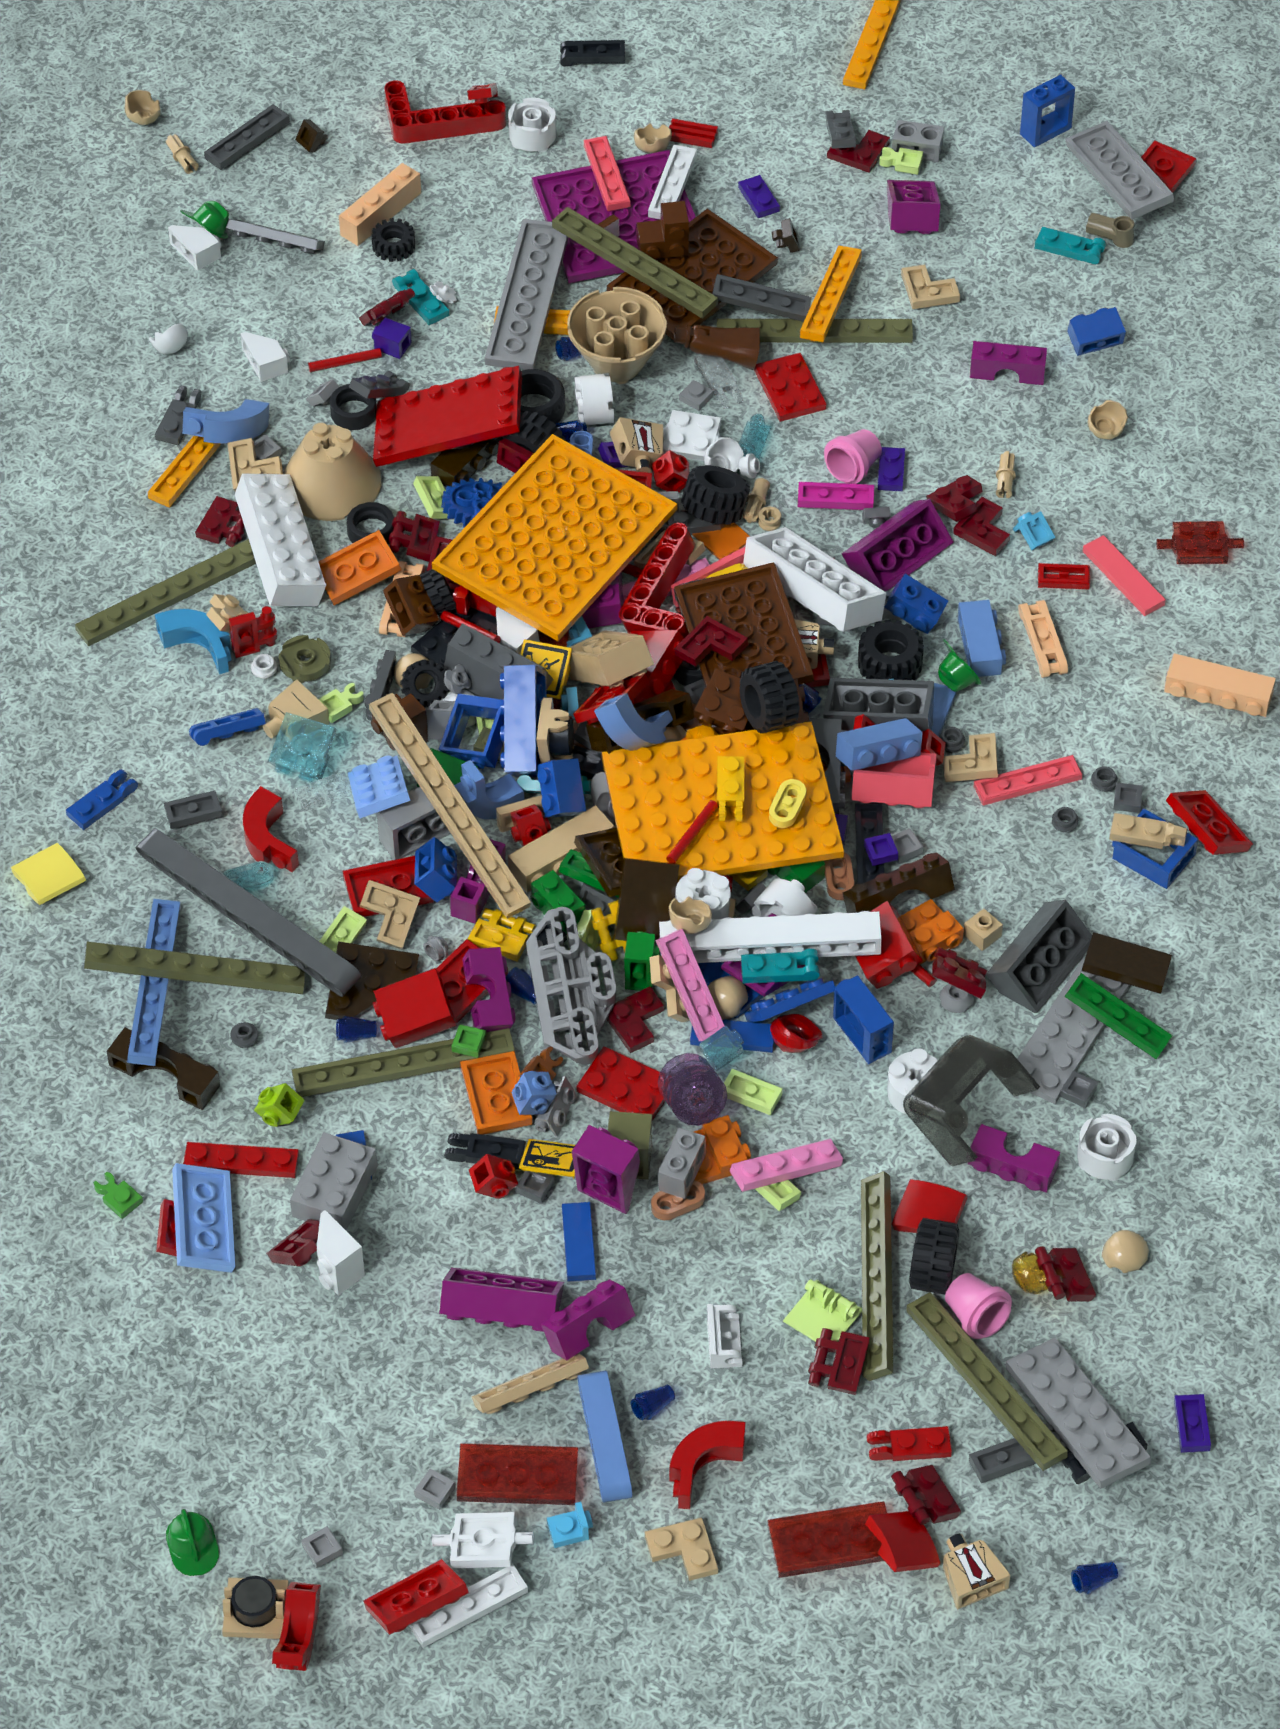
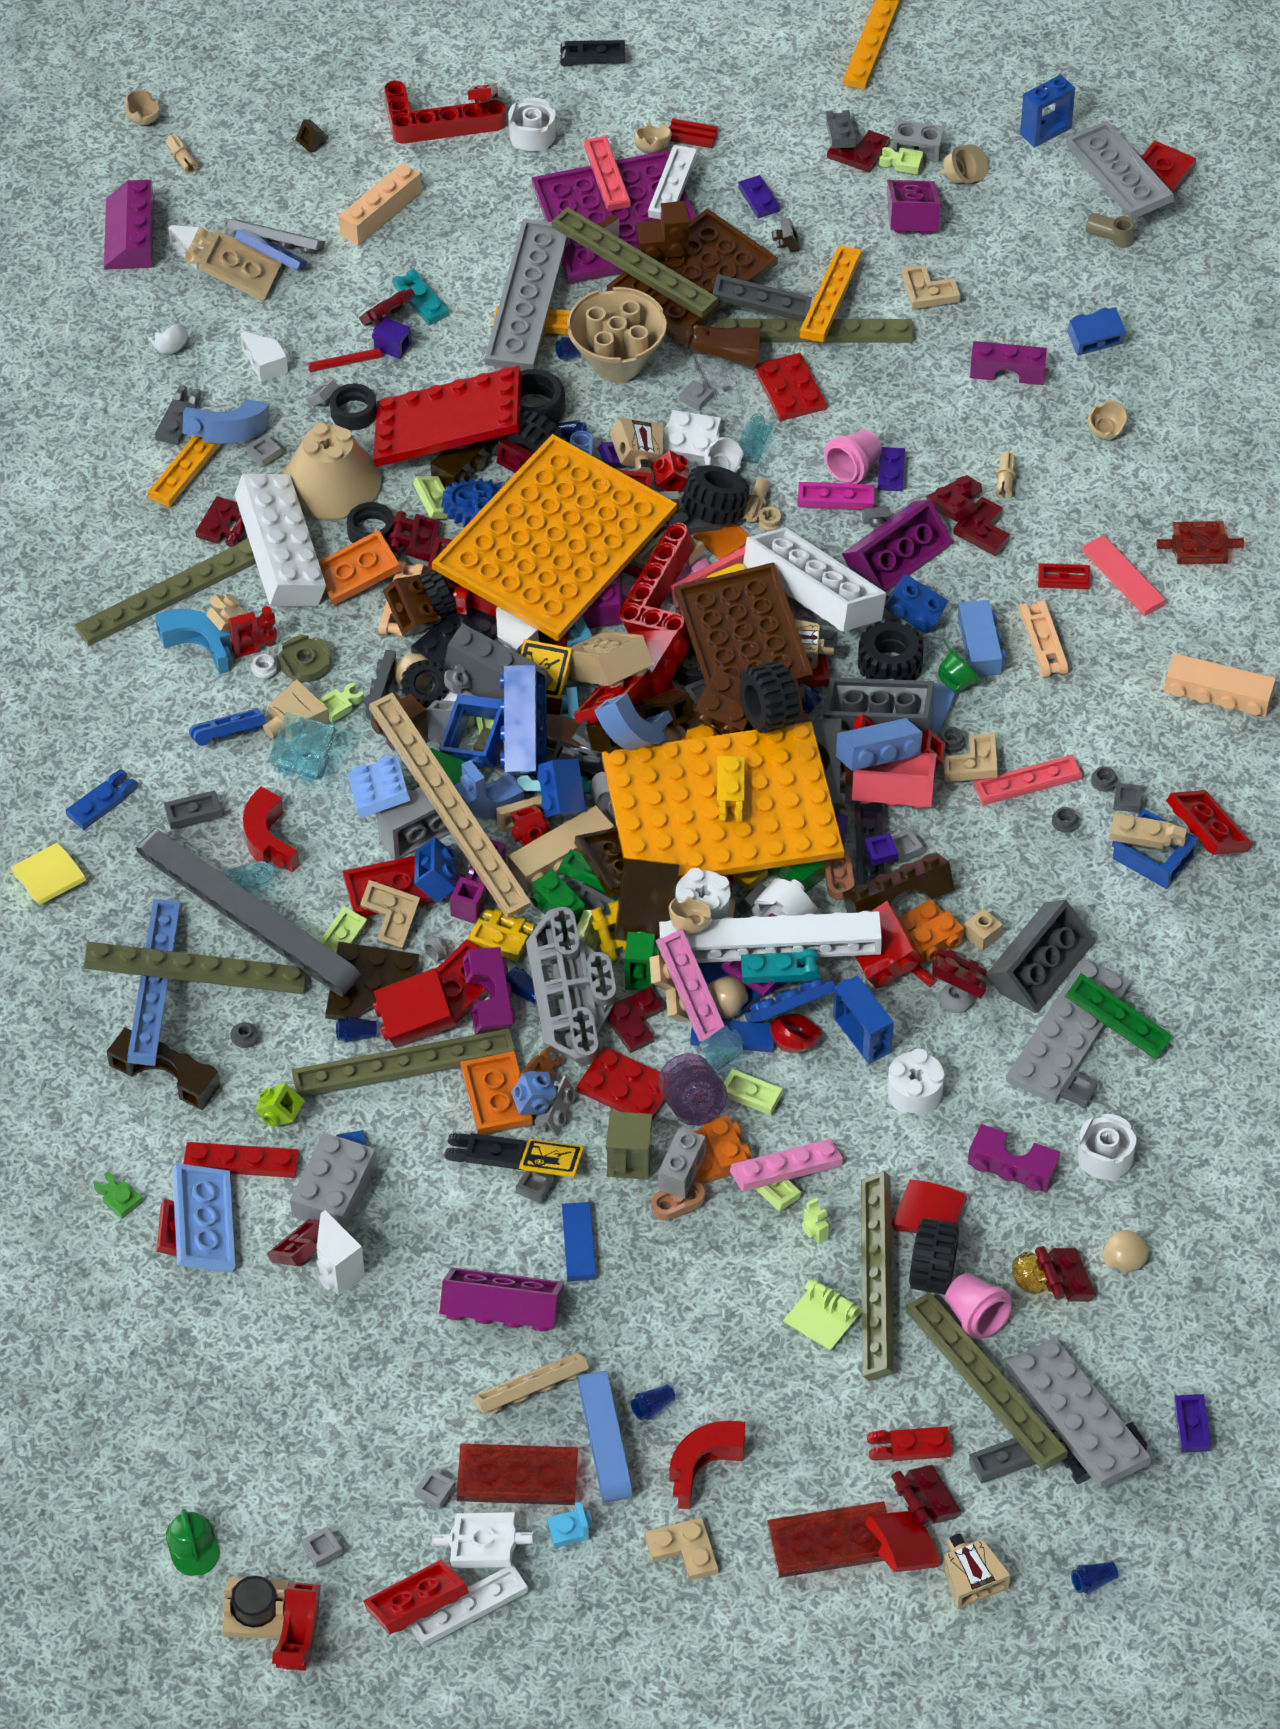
(129, 226): none -> magenta slope
(211, 217): green piece -> none
(233, 262): none -> tan tile
(243, 460): tan plate -> none
(246, 137): dark grey plate -> none
(270, 249): none -> tile
(379, 386): dark grey plate -> none
(393, 230): black tyre -> none
(443, 293): white plant -> none
(457, 621): red bar -> none
(468, 1041): bright green tile -> none
(493, 1176): red brick -> none
(554, 733): tan piece -> none
(568, 1327): magenta arch -> none
(594, 399): white brick -> none
(606, 1167): magenta slope -> none
(692, 832): red bar -> none
(710, 636): dark red plate -> none
(723, 1336): white hinge -> none
(749, 465): white plate -> none
(786, 805): light yellow plate -> none
(814, 1221): none -> yellowish green plate
(847, 1364): dark red plate -> none
(937, 1096): clear smoke windscreen -> none
(965, 164): none -> tan piece
(1034, 529): medium azure bracket -> none
(1070, 245): teal plate -> none
(1126, 962): dark brown tile -> none

